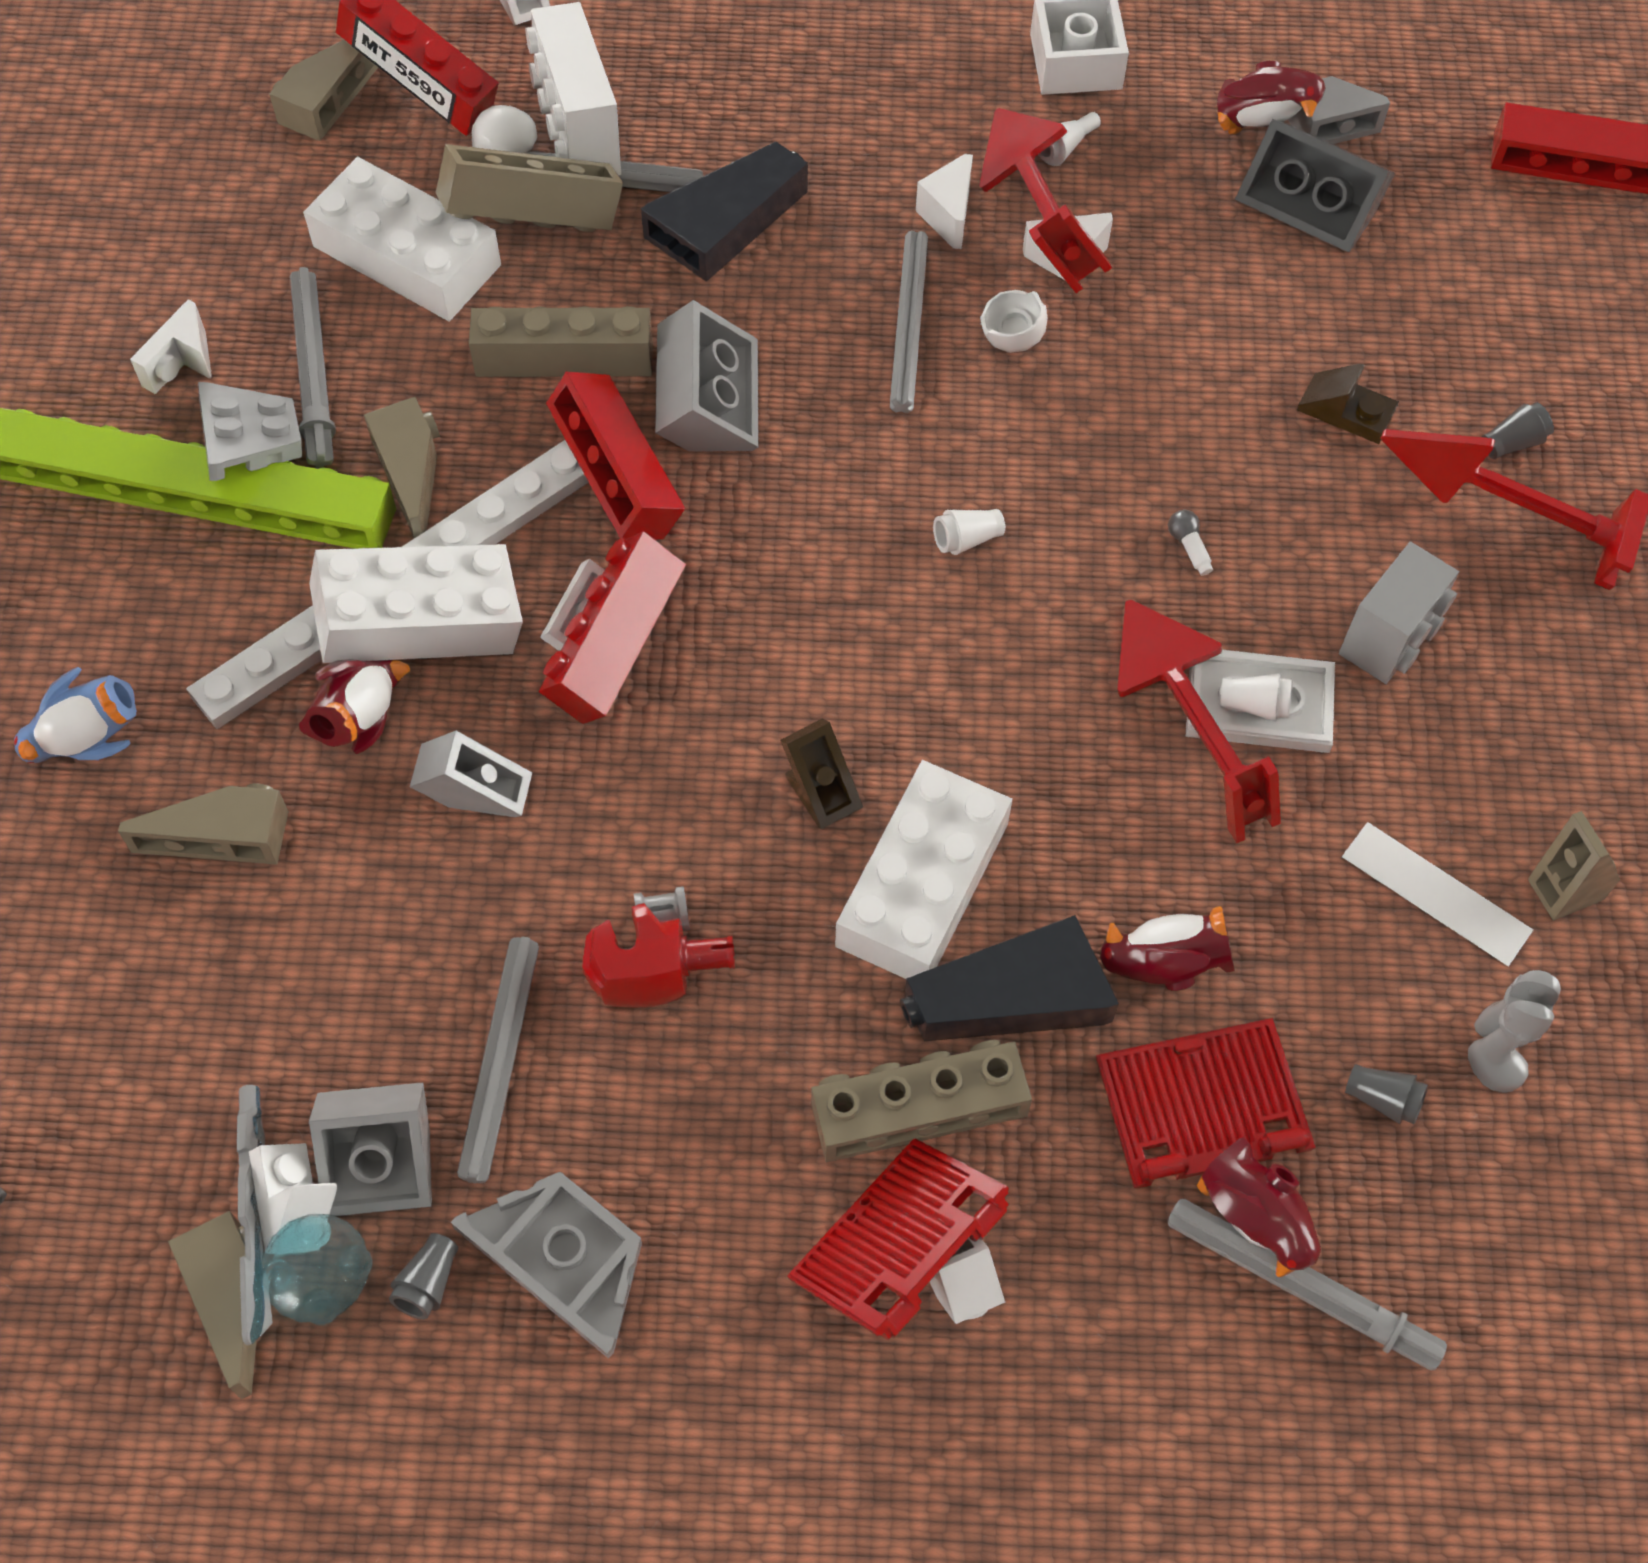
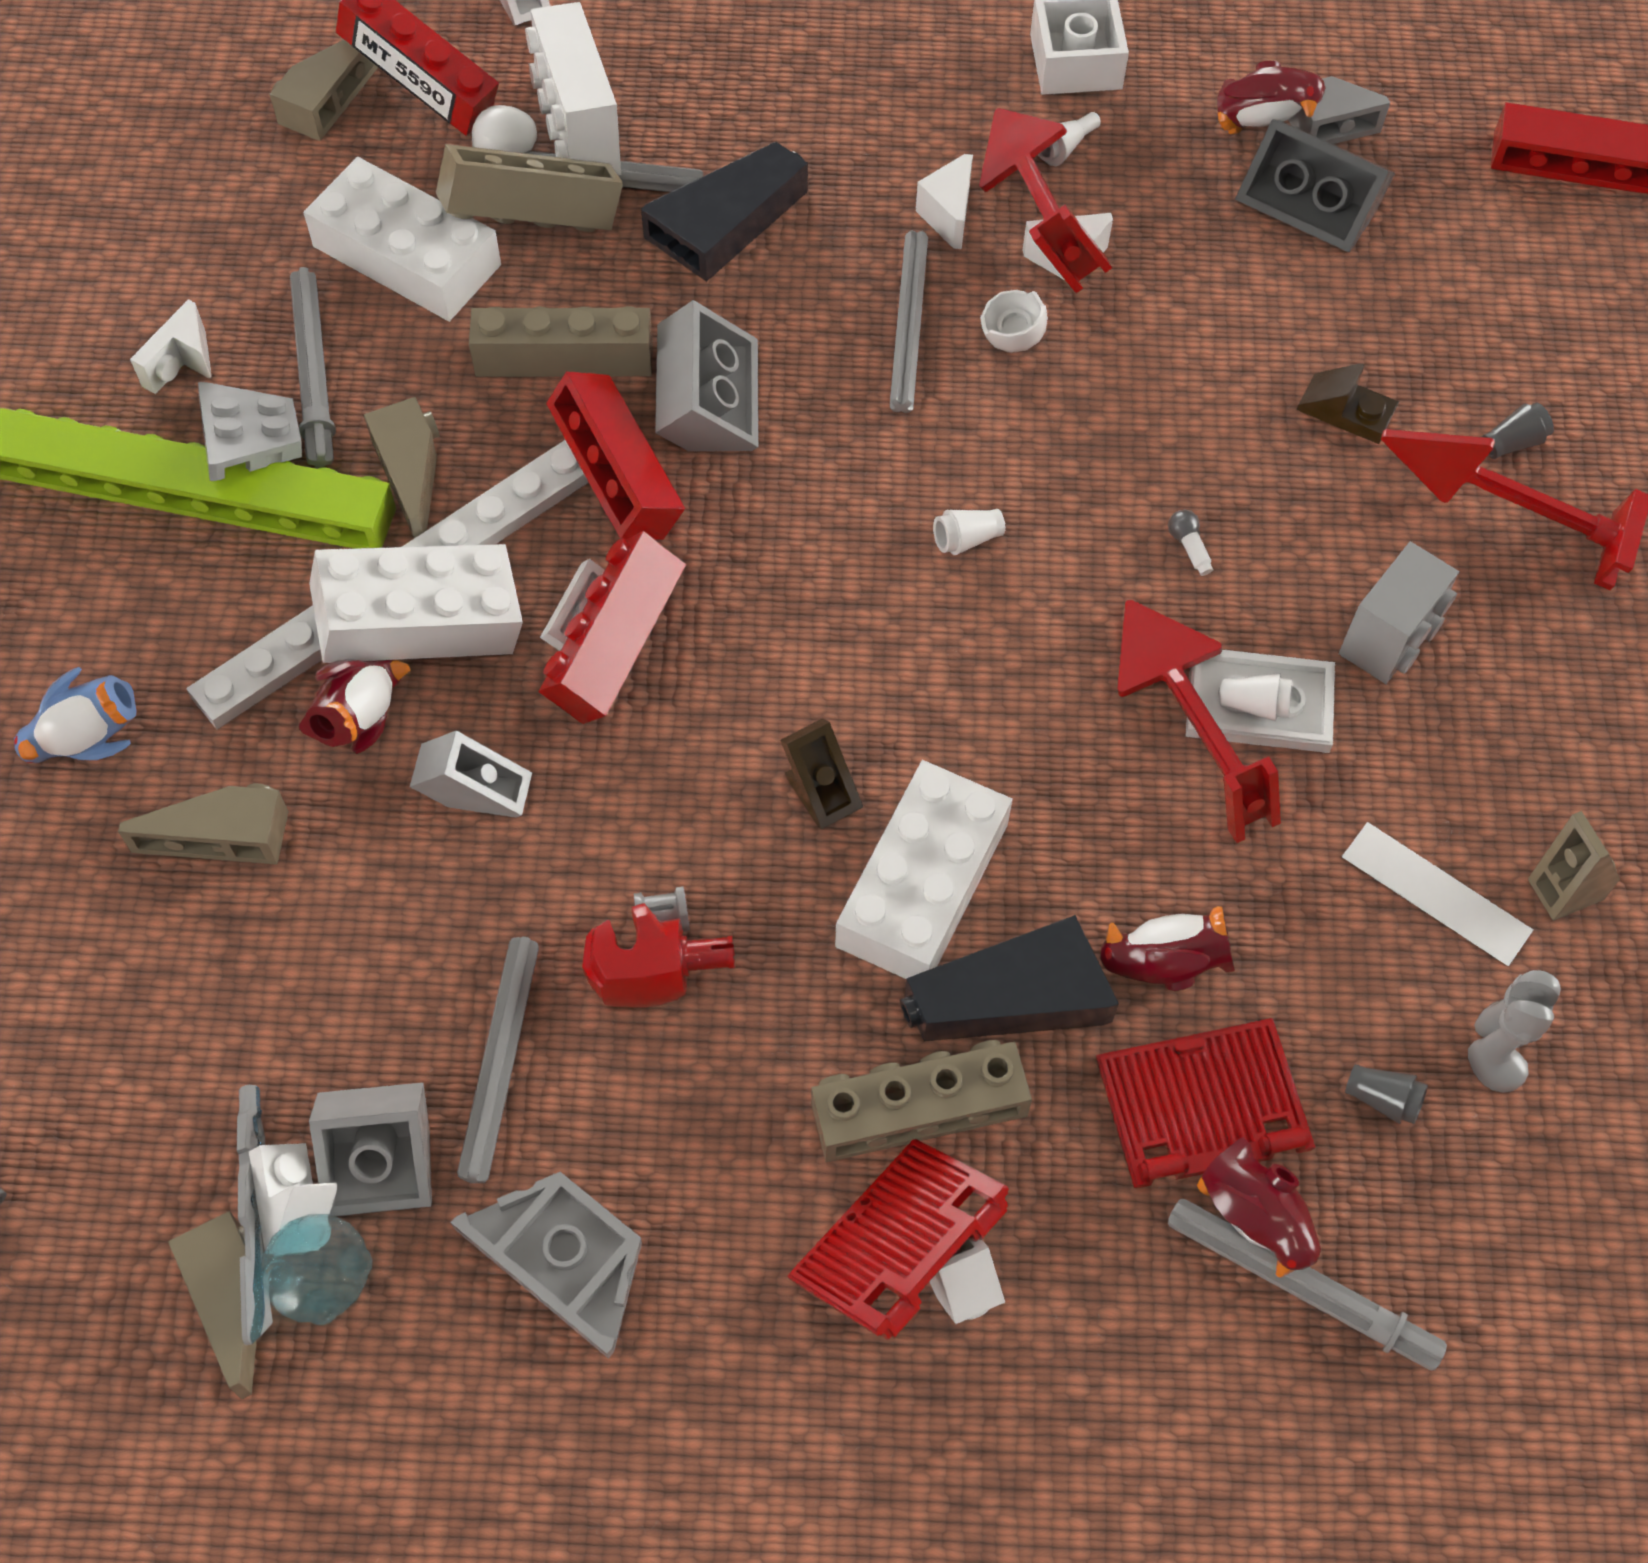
(423, 1280): dark grey cone -> none

